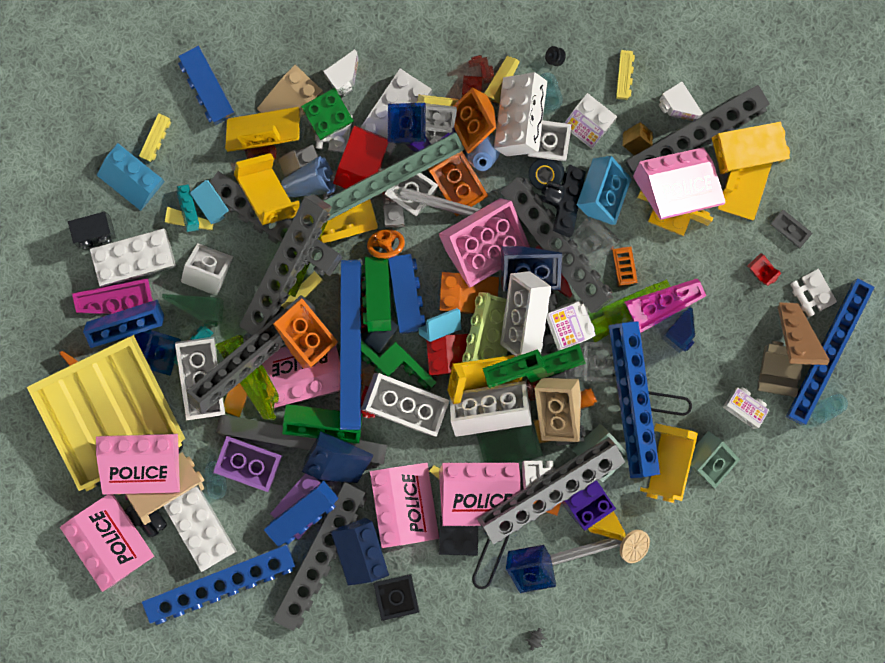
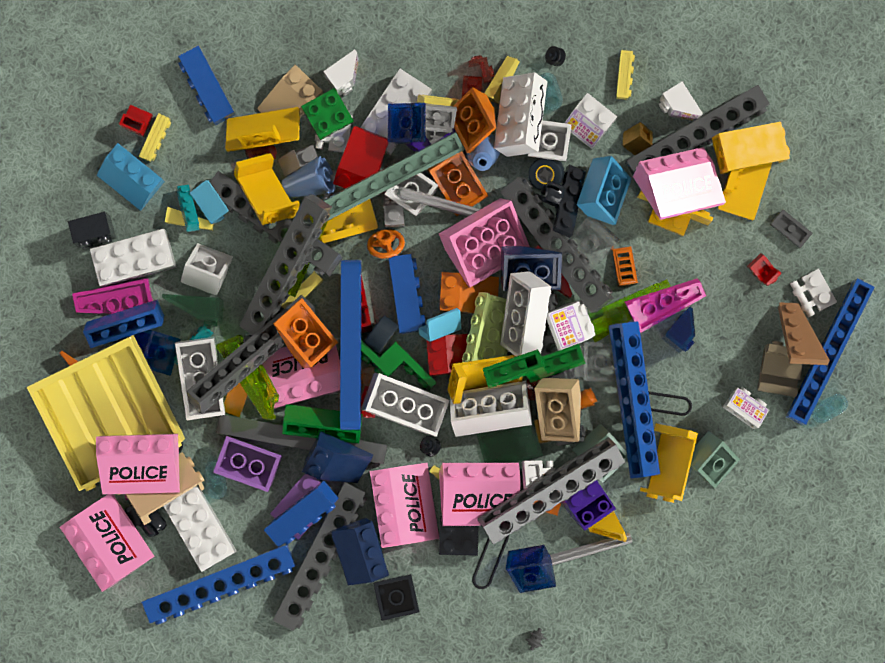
(136, 120): none -> red piece
(377, 294): green brick -> none
(430, 446): none -> black wheel
(634, 546): tan wheel -> none

